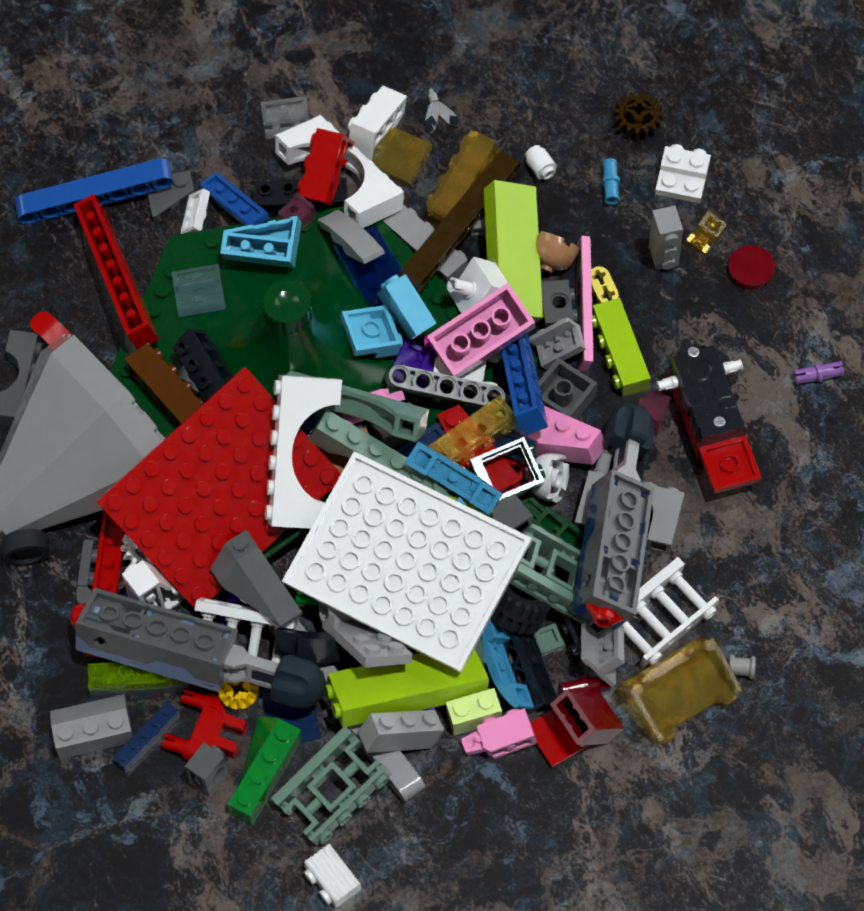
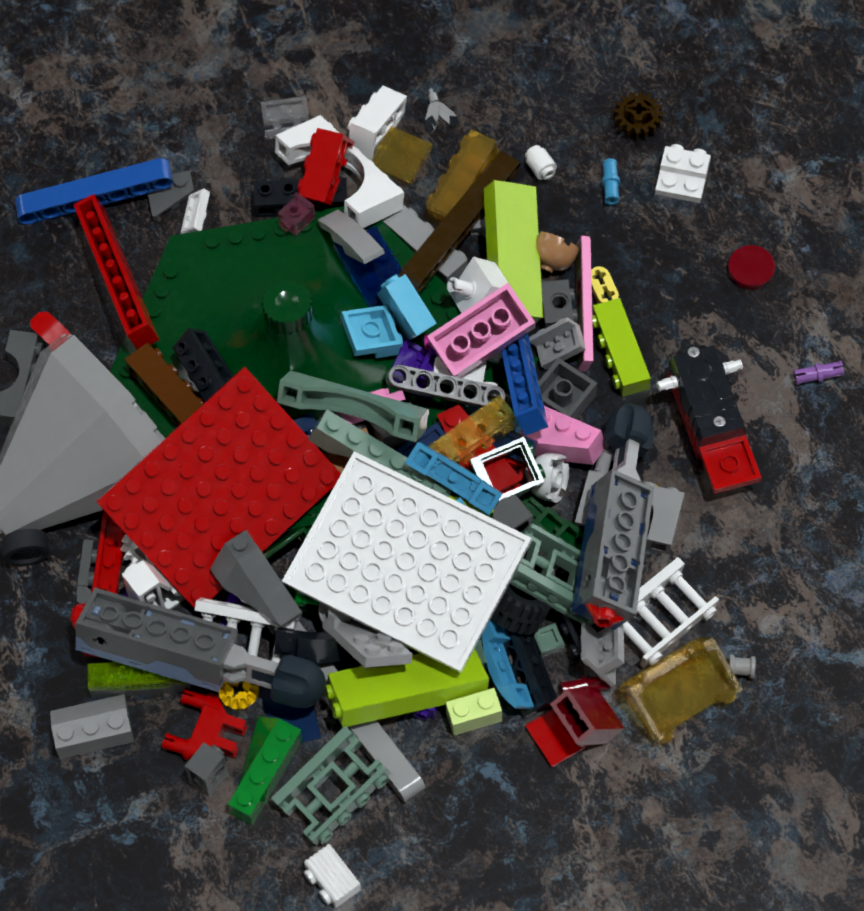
(146, 736): dark blue piece -> none
(198, 290): clear light blue slope -> none
(234, 201): blue tile -> none
(264, 243): medium azure wedge -> none
(296, 401): white arch -> none
(400, 731): light grey brick -> none
(501, 735): bright pink hinge -> none
(657, 406): clear pink brick -> none
(665, 238): light grey brick -> none
(706, 231): clear yellow brick -> none

